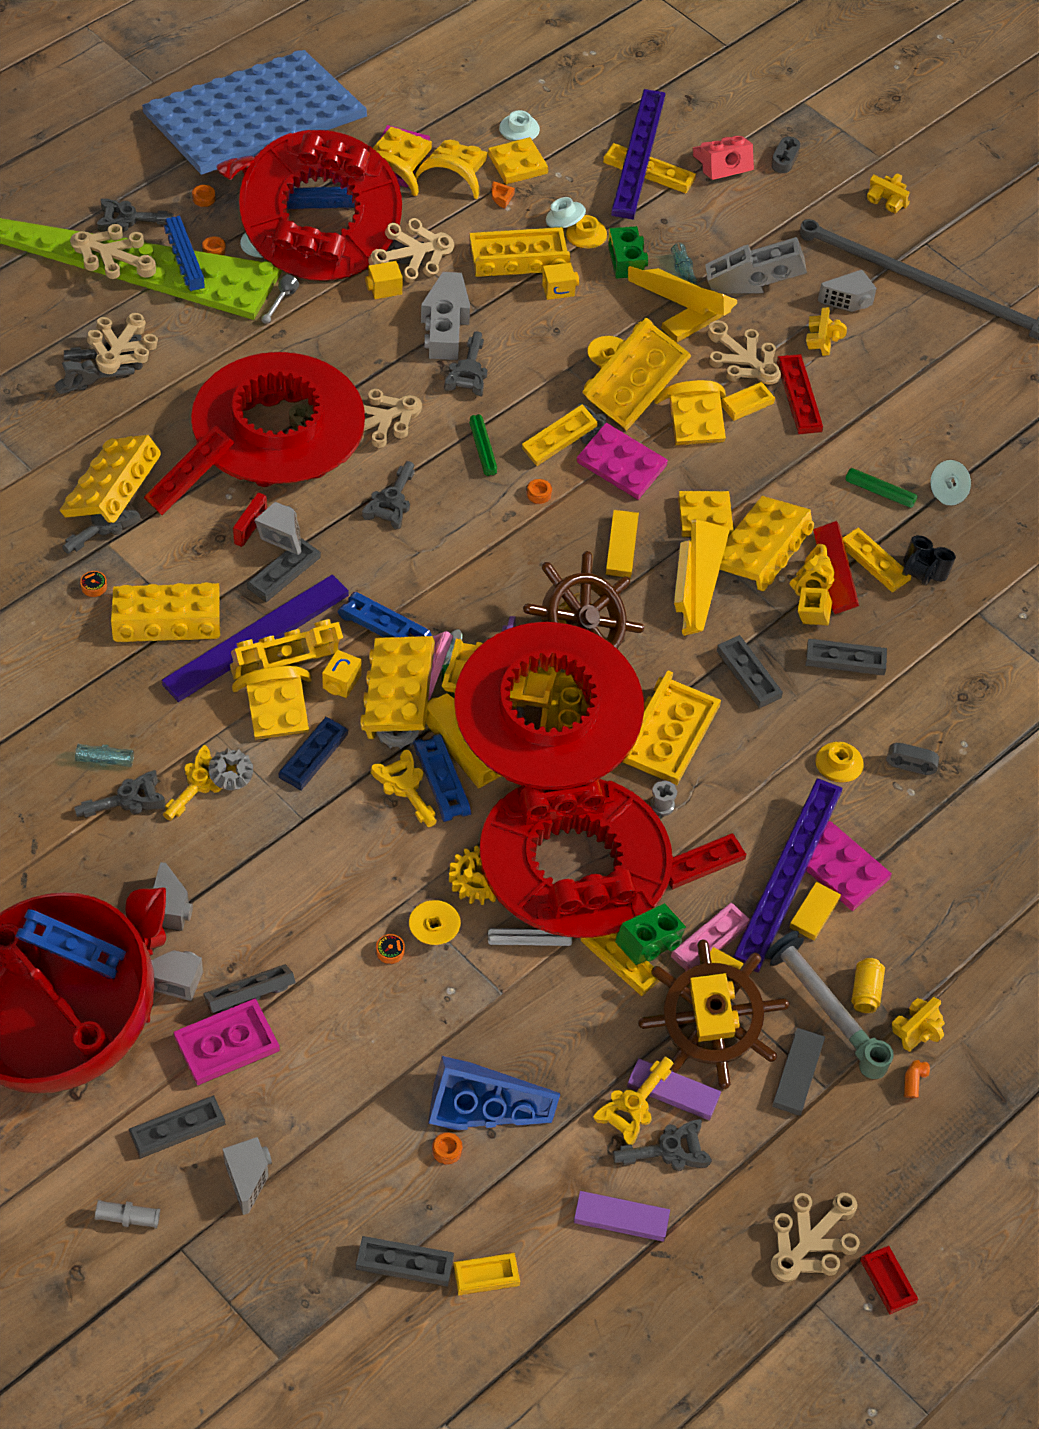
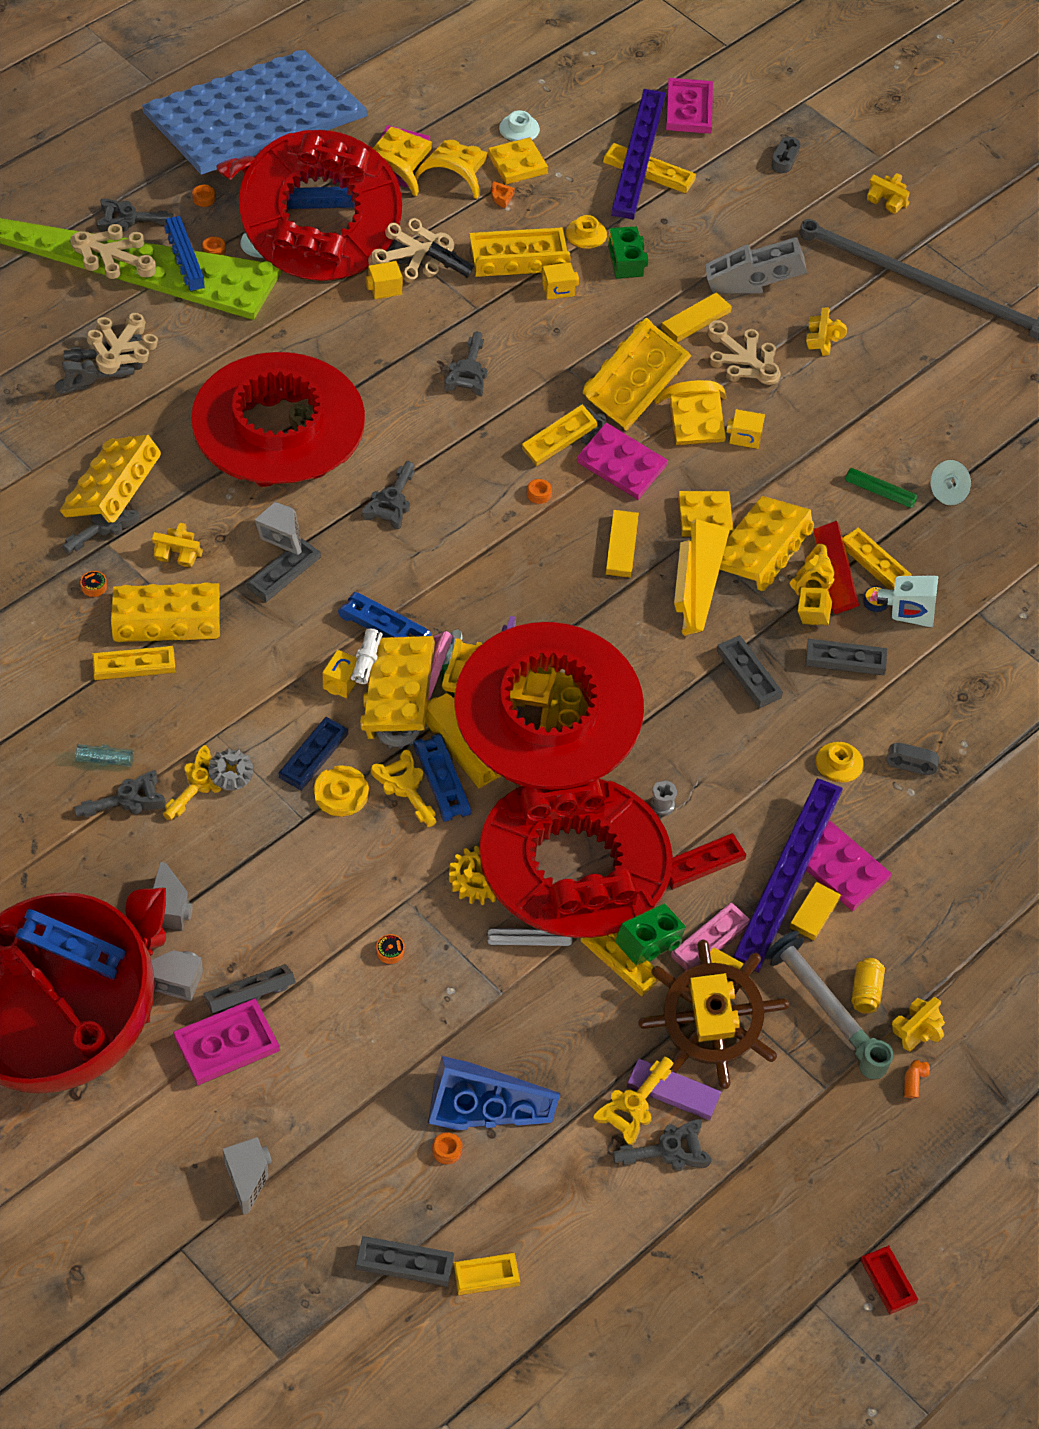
(127, 1214): light grey pin -> none
(133, 663): none -> yellow tile
(177, 541): none -> yellow hips
(177, 1126): dark grey tile -> none
(188, 470): red tile -> none
(246, 524): red tile -> none
(275, 700): yellow piece -> none
(281, 620): dark purple tile -> none
(286, 651): yellow bracket -> none
(287, 286): hinge -> none
(341, 791): none -> yellow tile
(366, 656): none -> white pin
(407, 407): tan plant -> none
(433, 913): yellow piece -> none
(444, 312): light grey brick -> none
(450, 259): none -> black pin
(483, 445): green axle -> none
(565, 213): light aqua piece -> none
(578, 609): reddish brown brick -> none
(603, 349): yellow piece -> none
(622, 1216): medium lavender tile -> none
(671, 729): yellow bracket -> none
(681, 291): yellow wedge -> none
(683, 264): clear light blue pin -> none
(689, 105): none -> dark pink plate
(713, 156): coral brick -> none
(746, 428): none -> yellow brick
(747, 401): yellow tile -> none
(798, 1071): dark grey tile -> none
(799, 394): red tile -> none
(812, 1239): tan plant -> none
(848, 292): light grey slope -> none
(870, 600): none -> tile
(912, 599): none -> light aqua torso
(927, 562): black piece -> none

